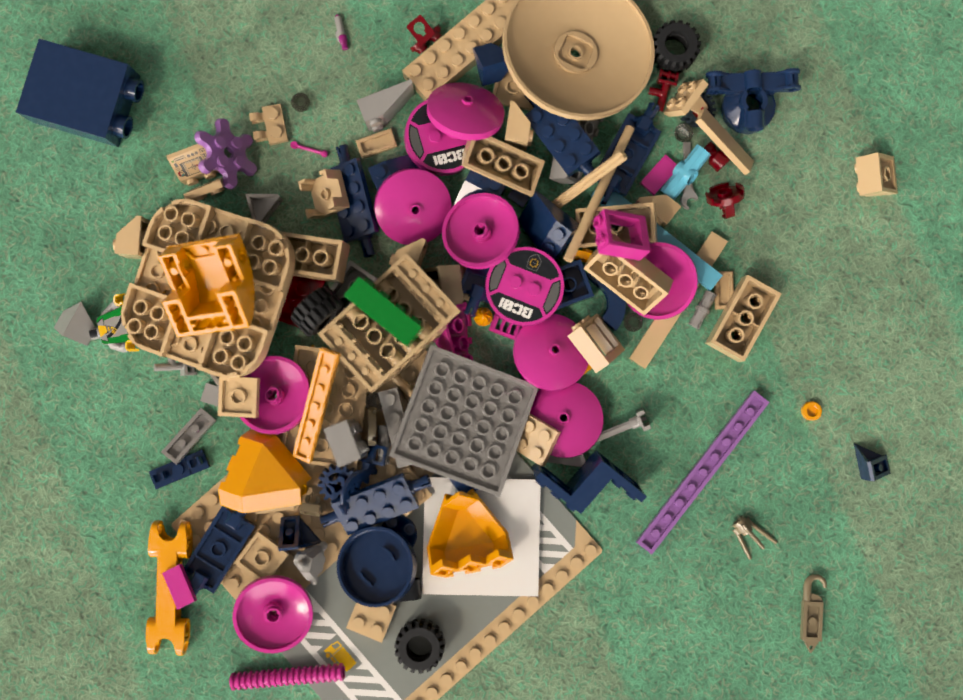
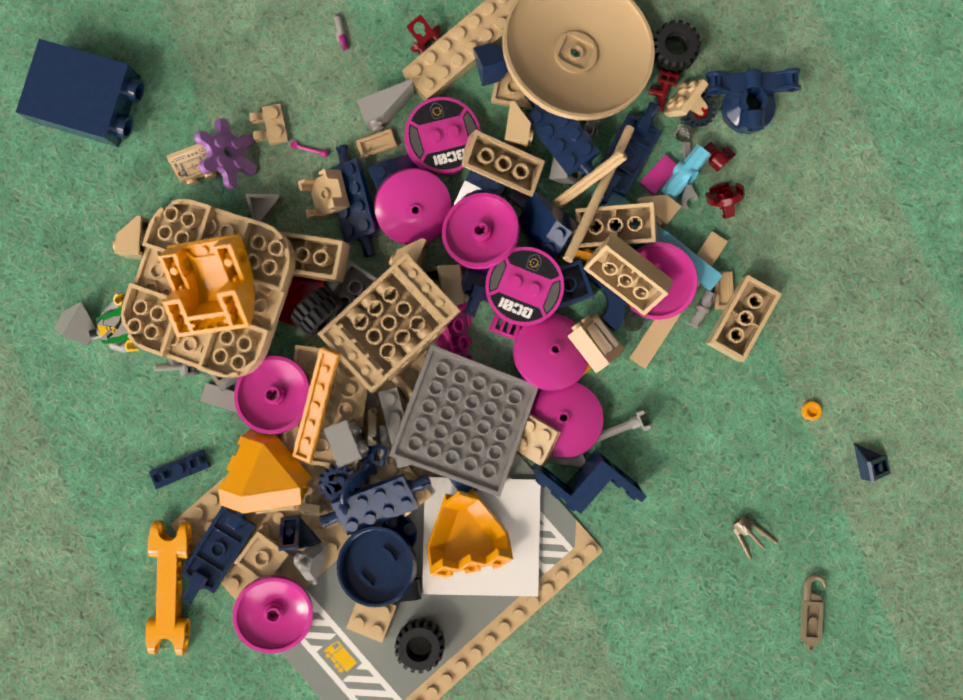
(179, 586): dark pink tile -> none
(188, 436): light grey hinge -> none
(200, 192): tan plate -> none
(239, 397): tan plate -> none
(287, 676): dark pink piece -> none
(300, 102): clear smoke plate -> none
(384, 312): green brick -> none
(465, 111): dark pink dish -> none
(483, 316): light orange plate -> none
(637, 231): dark pink window -> none
(702, 472): medium lavender plate -> none
(724, 141): tan tile -> none
(876, 175): tan slope -> none

